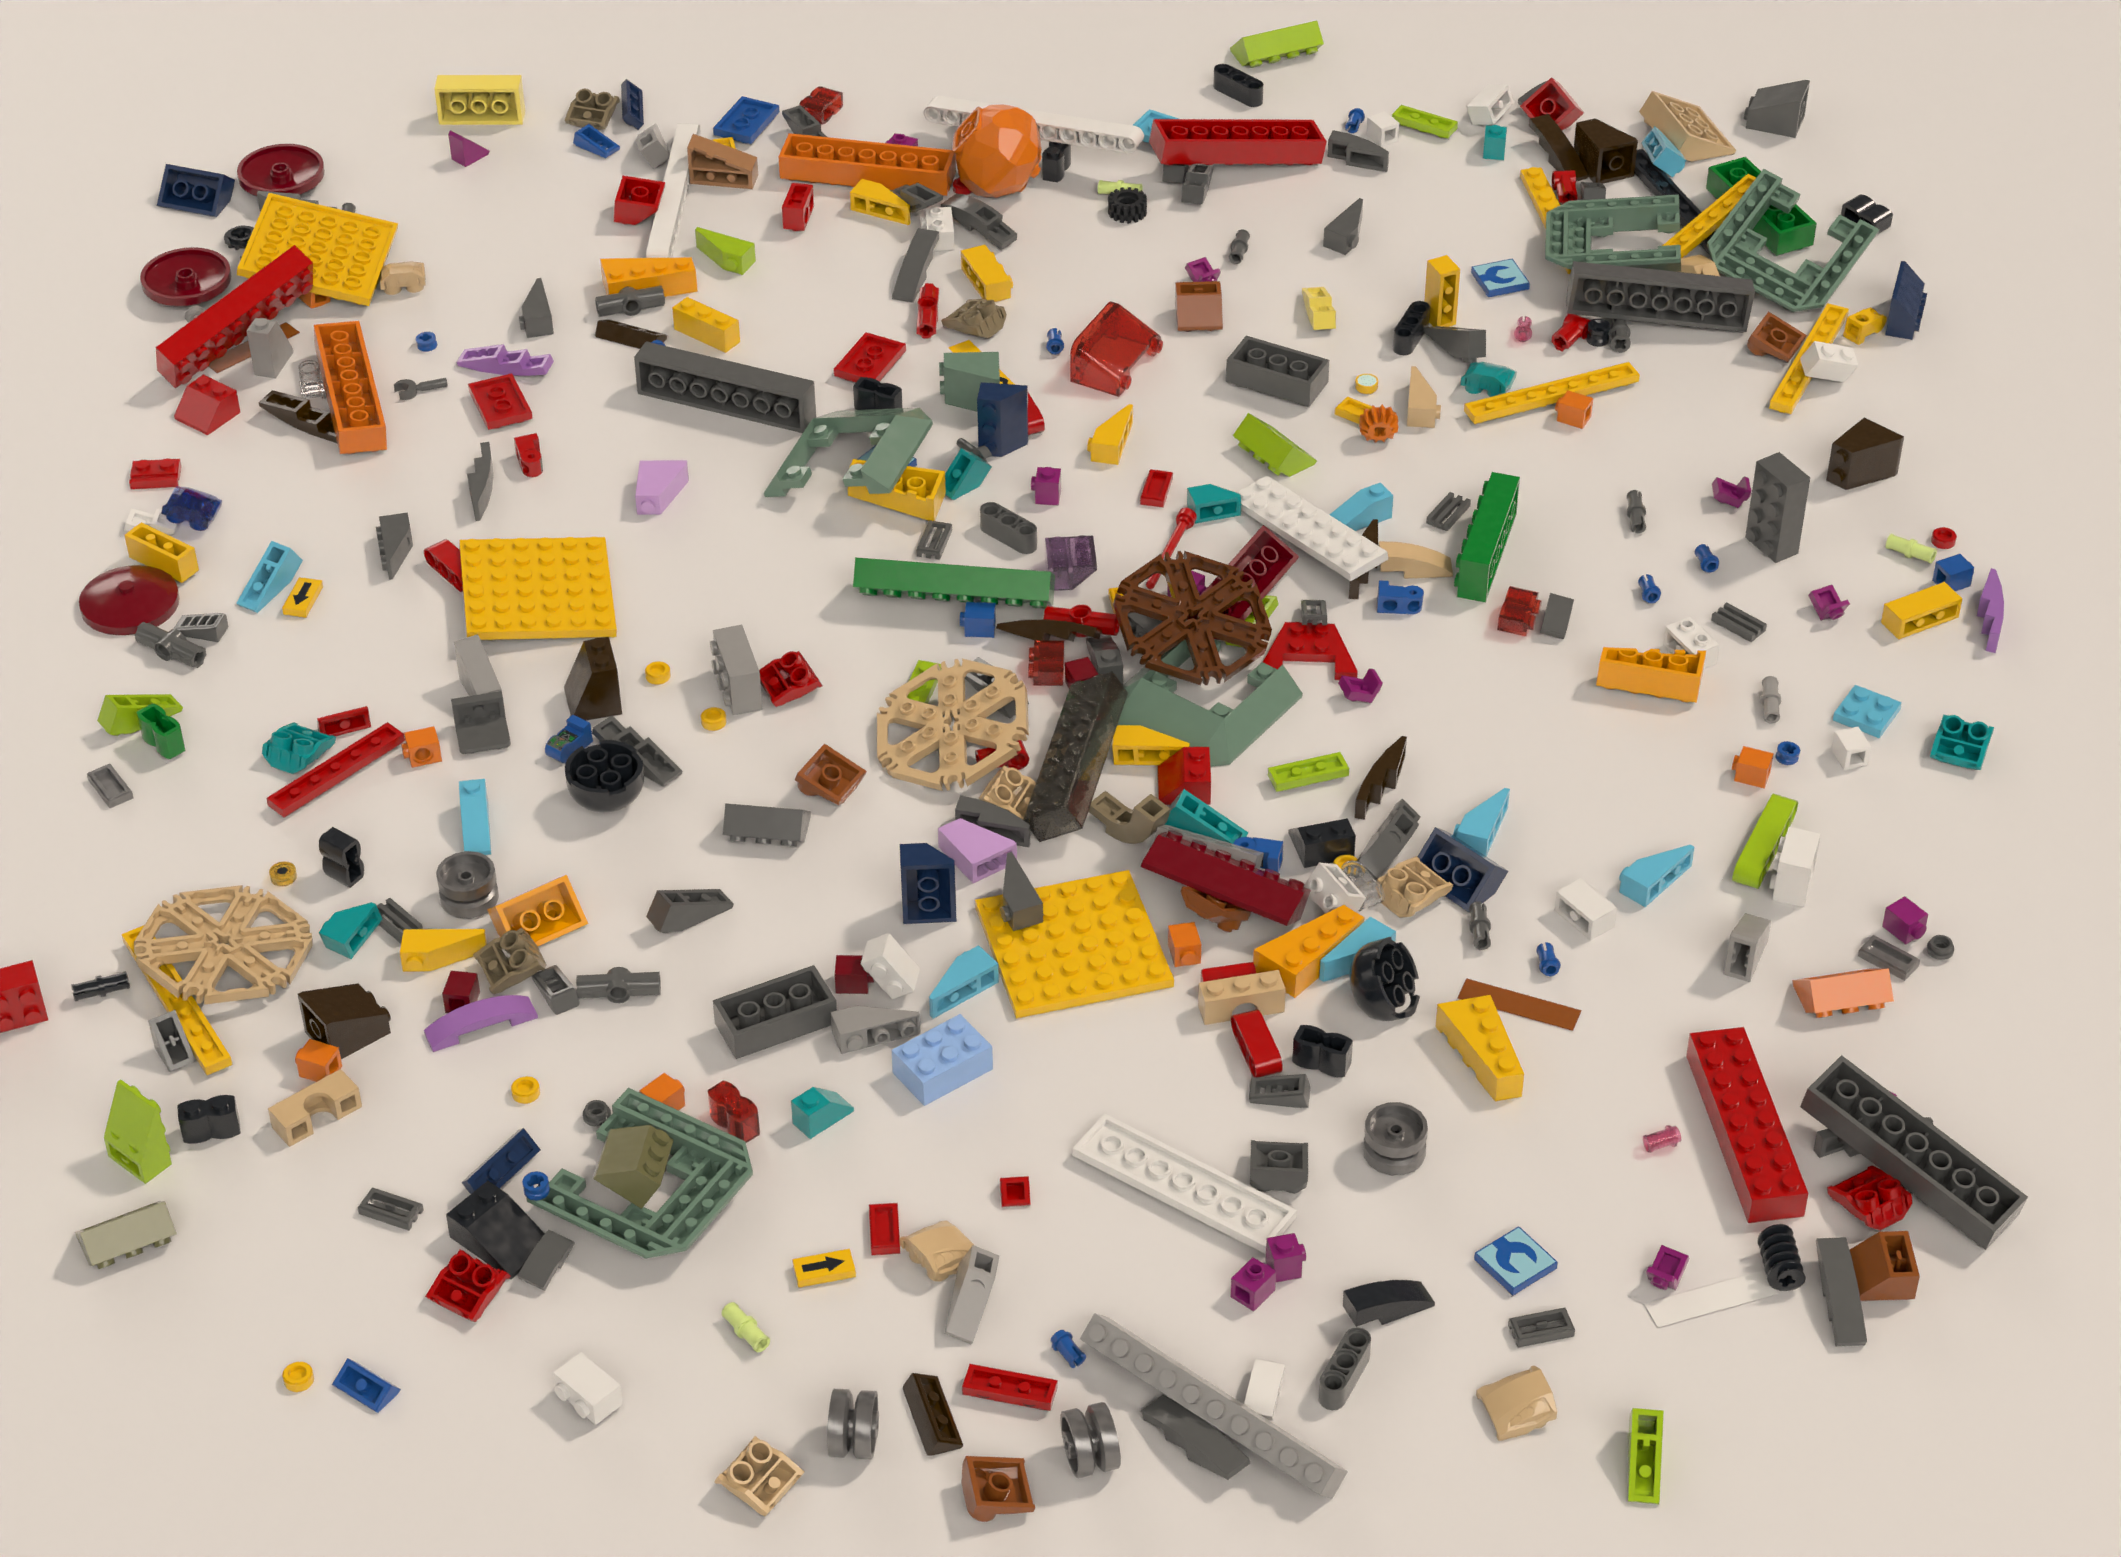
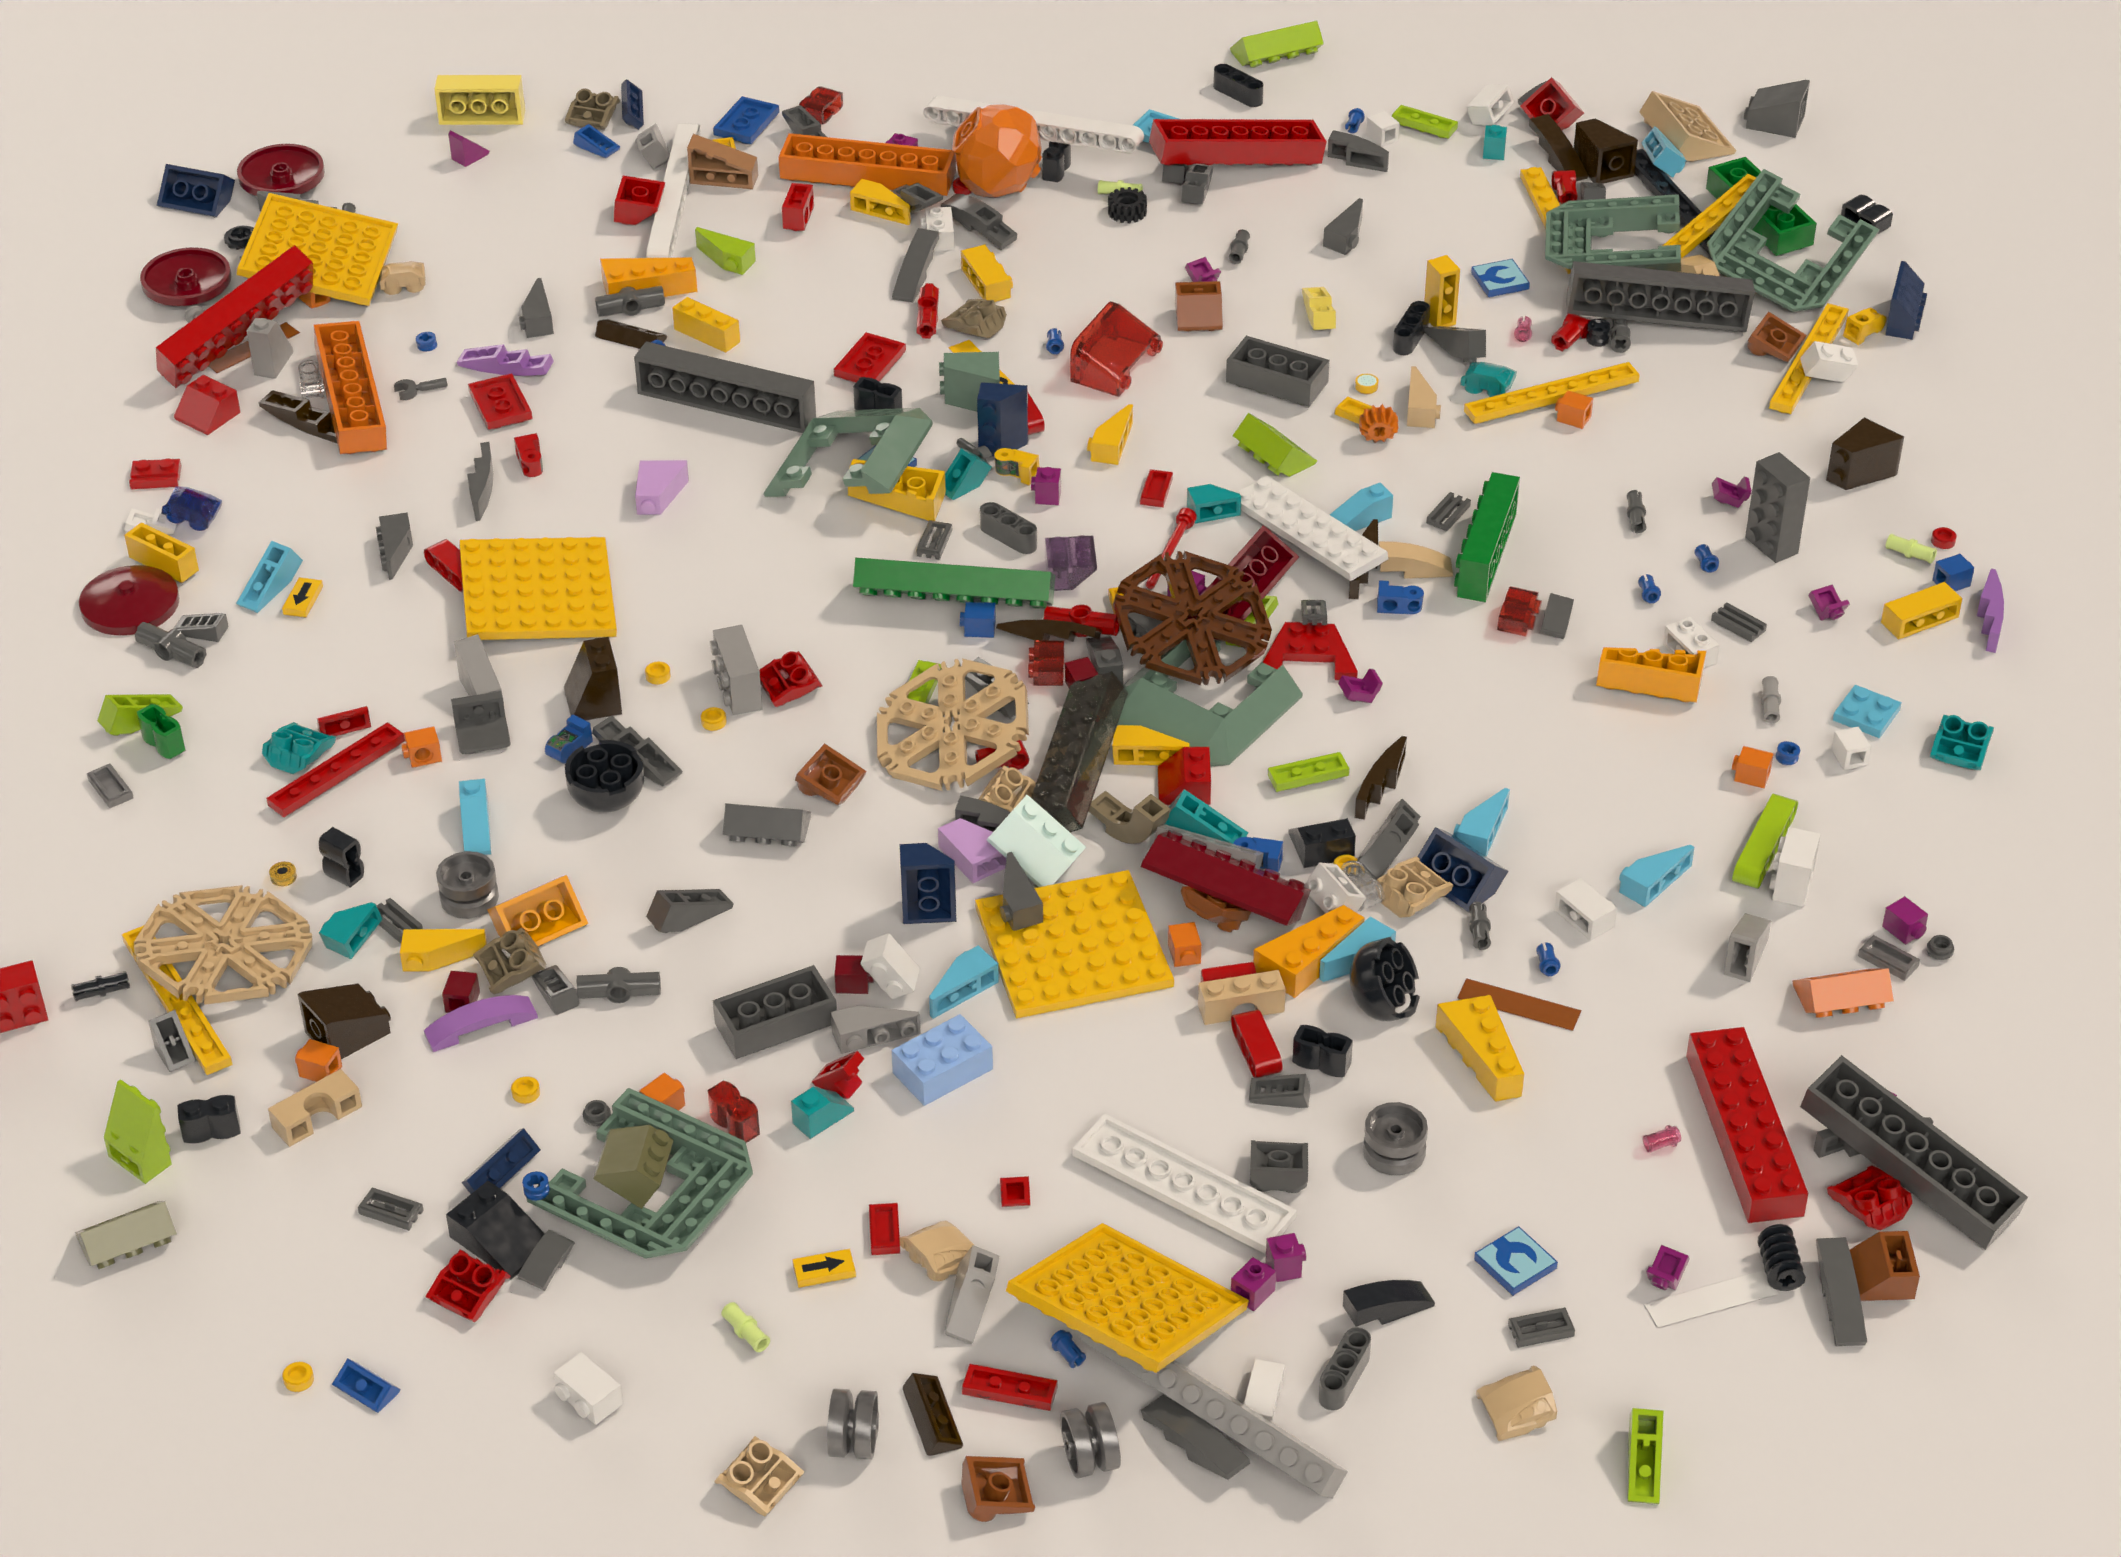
(841, 1075): none -> red slope
(1016, 464): none -> yellow leg
(1037, 842): none -> light aqua slope
(1127, 1297): none -> yellow plate

